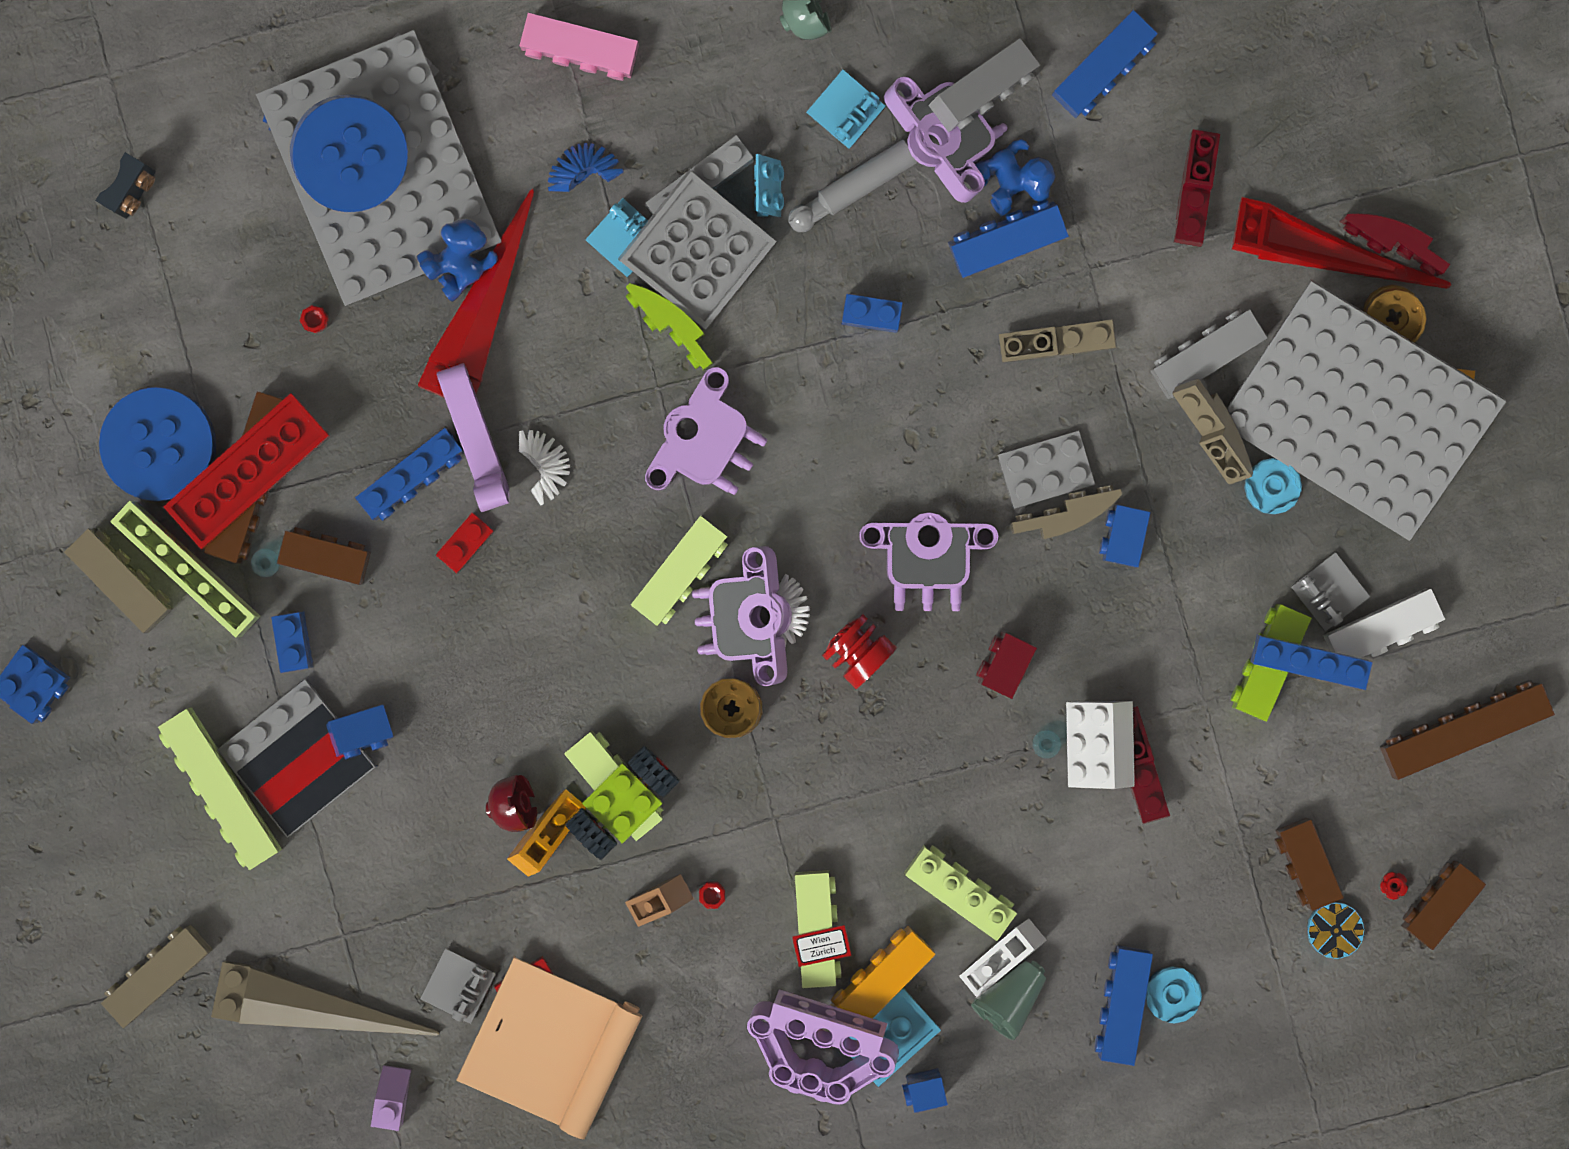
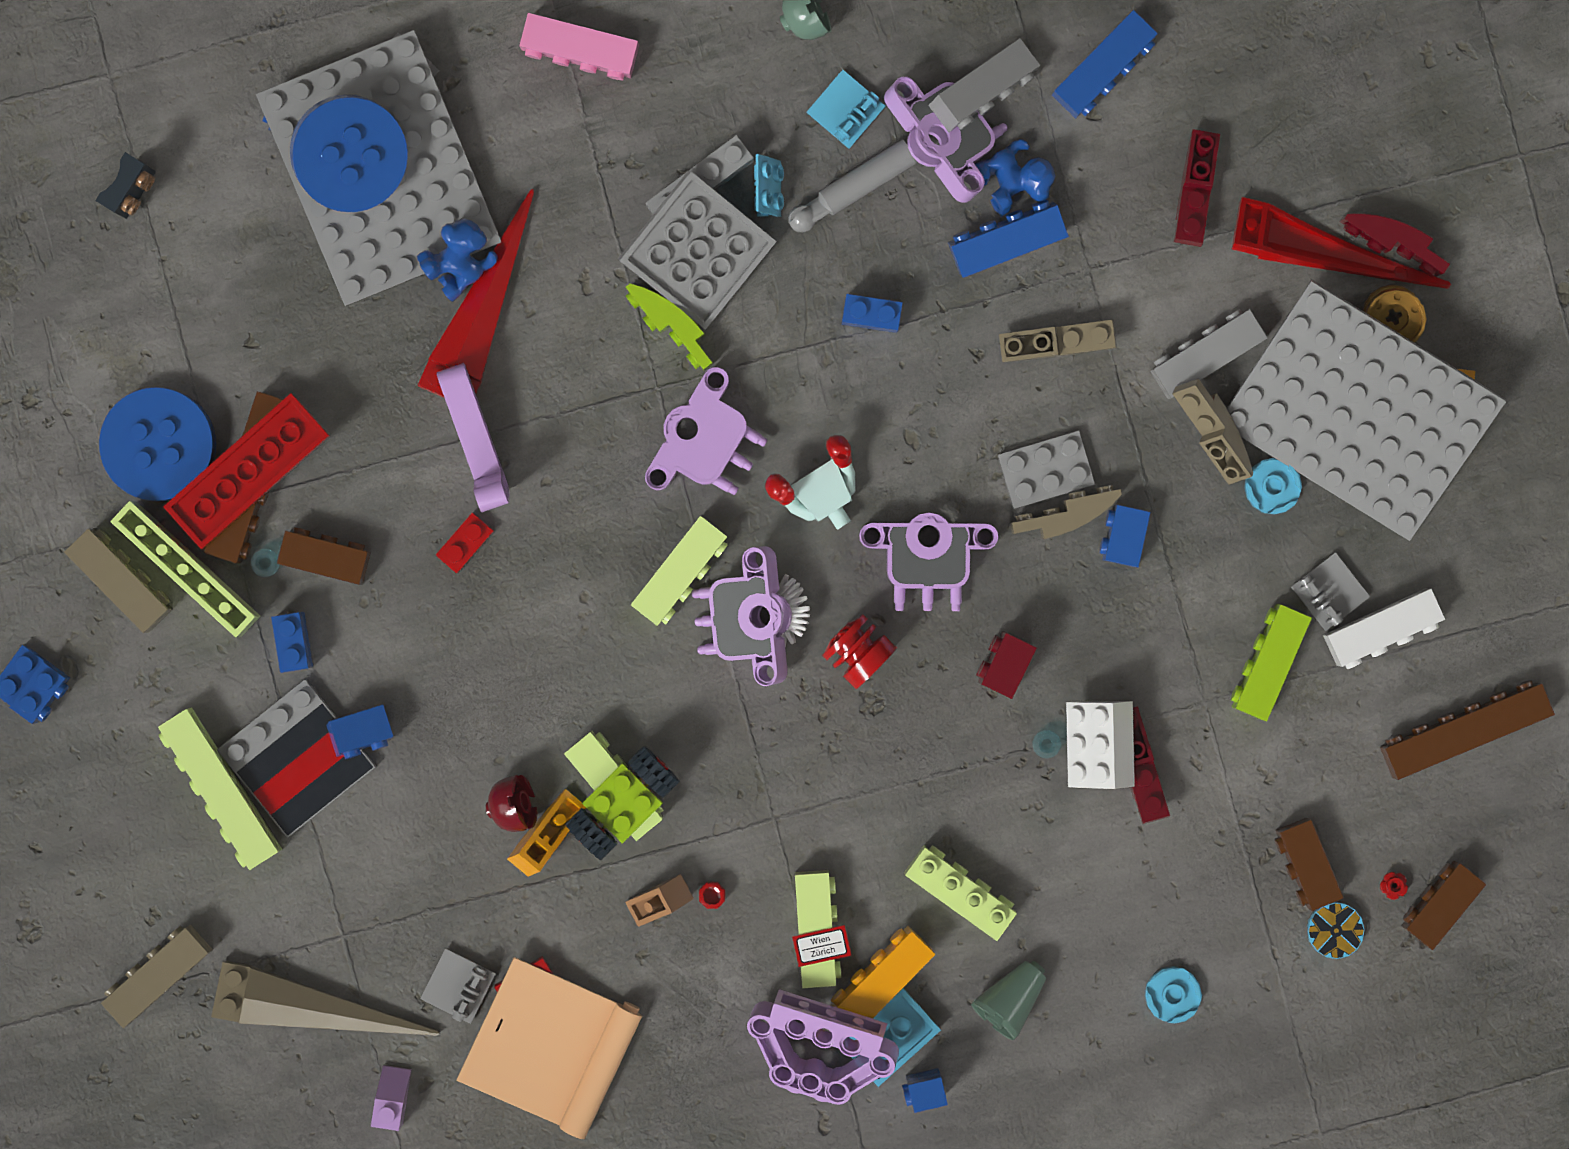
(314, 319): red tile -> none
(410, 474): blue brick -> none
(545, 462): white hair -> none
(581, 166): blue hair -> none
(616, 233): medium azure hinge -> none
(719, 719): pearl gold wheel -> none
(821, 491): none -> light aqua torso
(1003, 957): white slope -> none
(1124, 1005): blue brick -> none
(1311, 662): blue brick -> none

